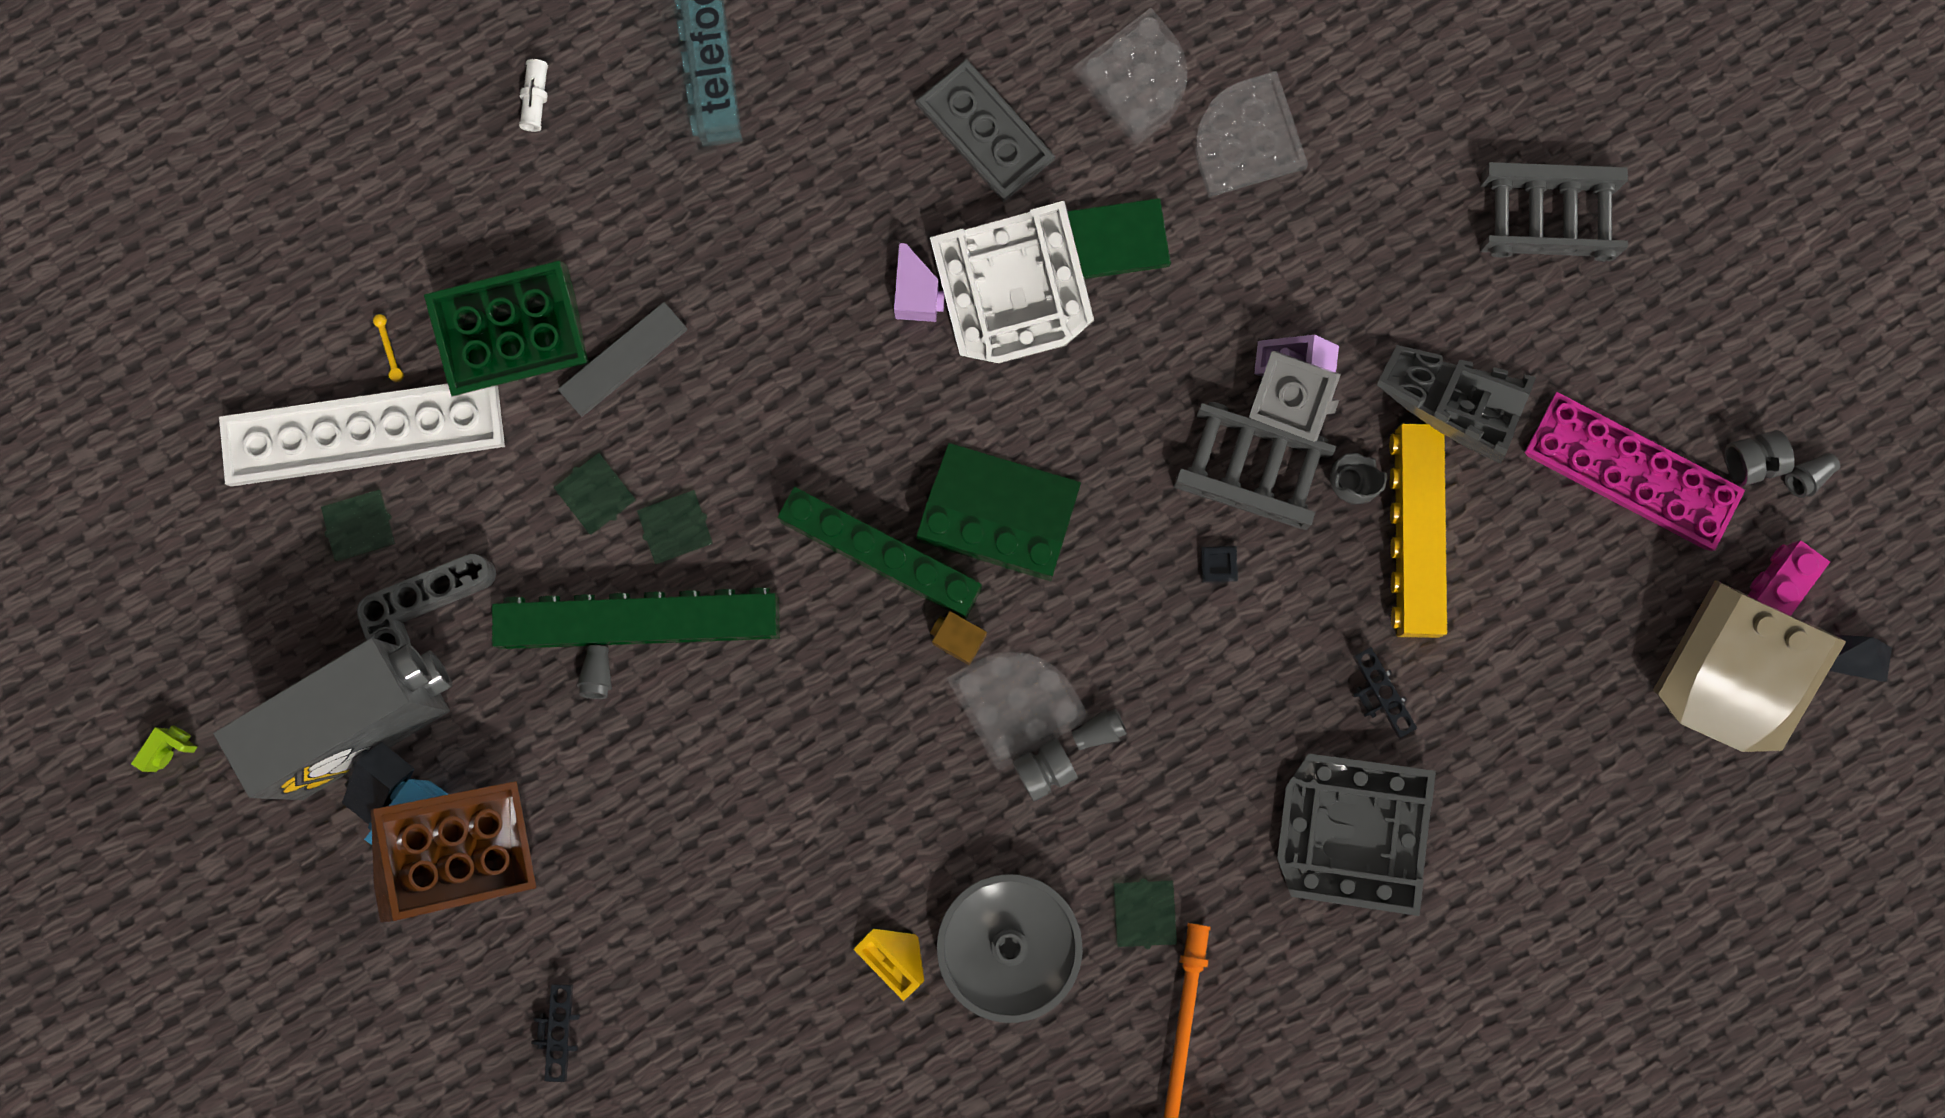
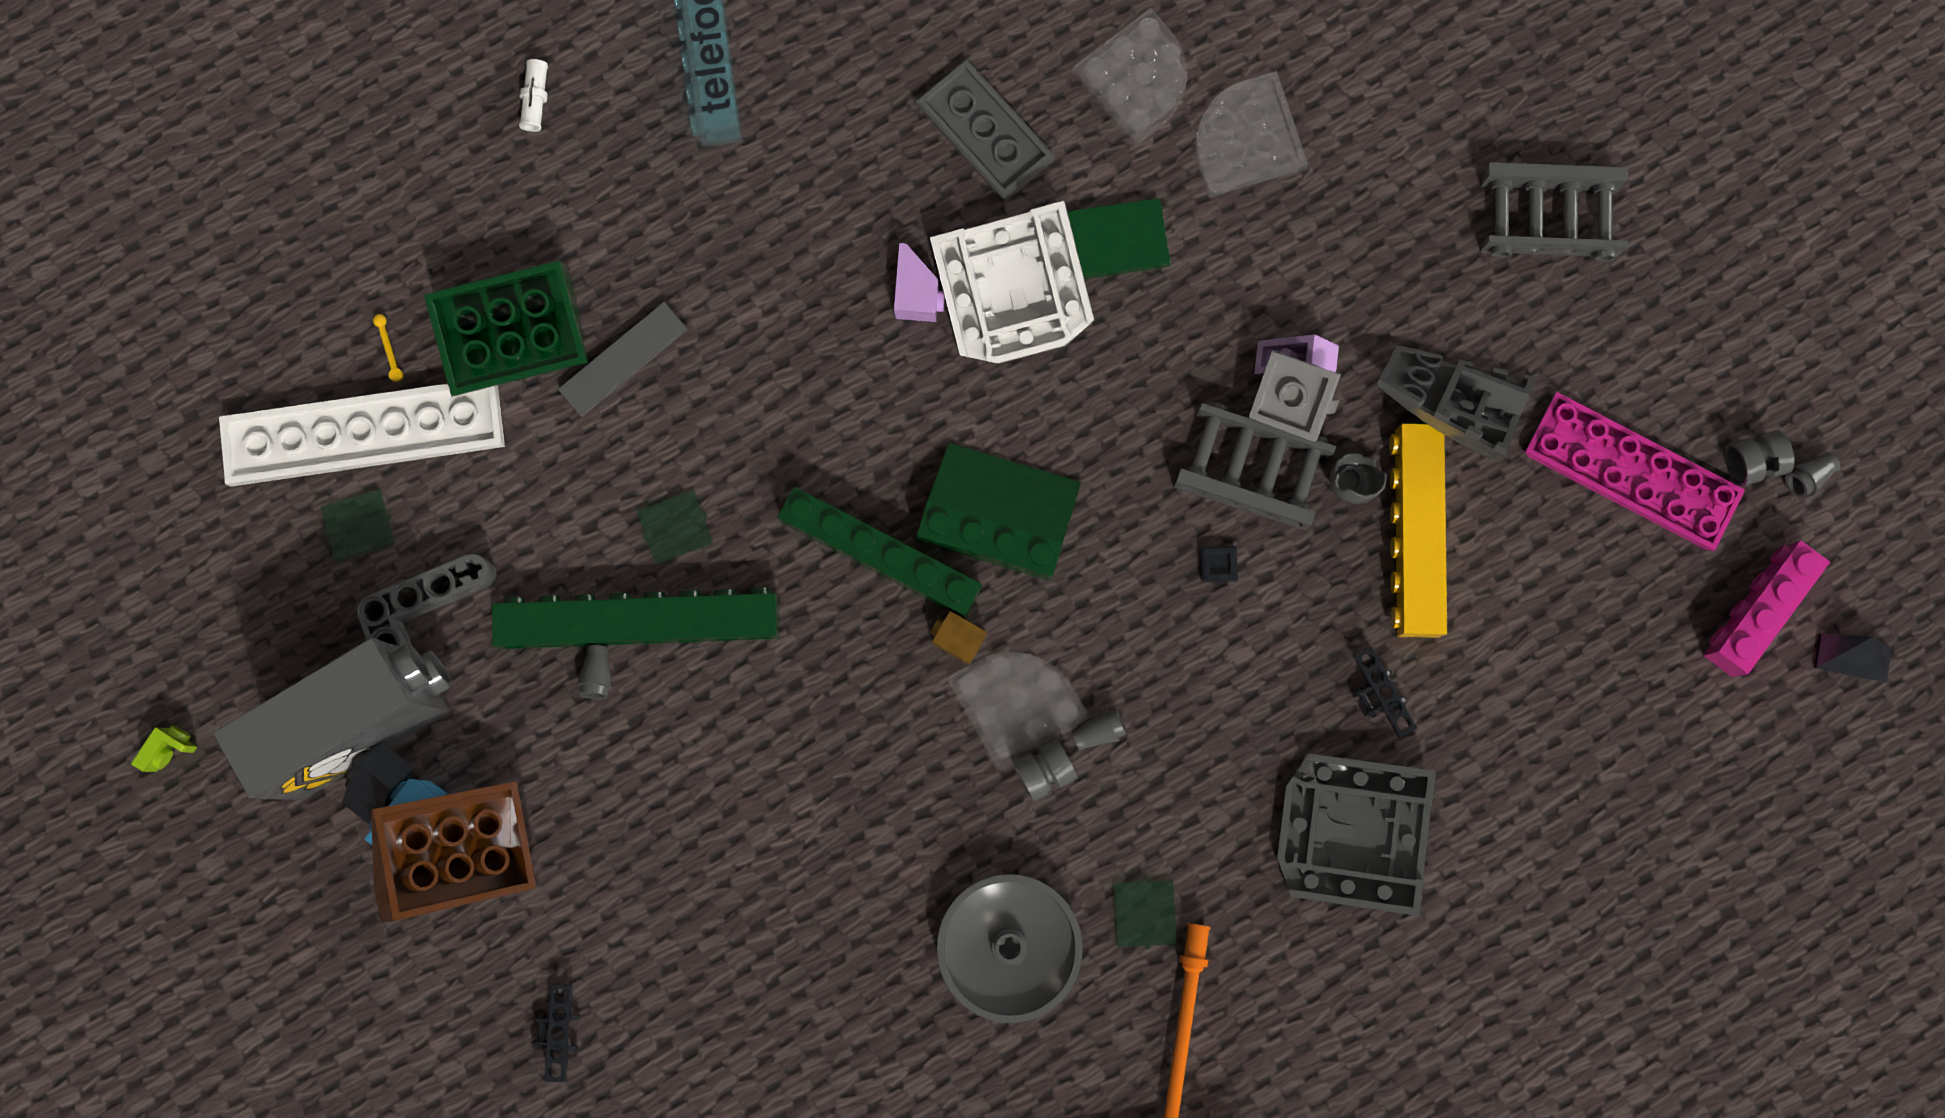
(594, 494): clear green piece -> none
(894, 959): yellow slope -> none
(1745, 671): dark tan wedge -> none

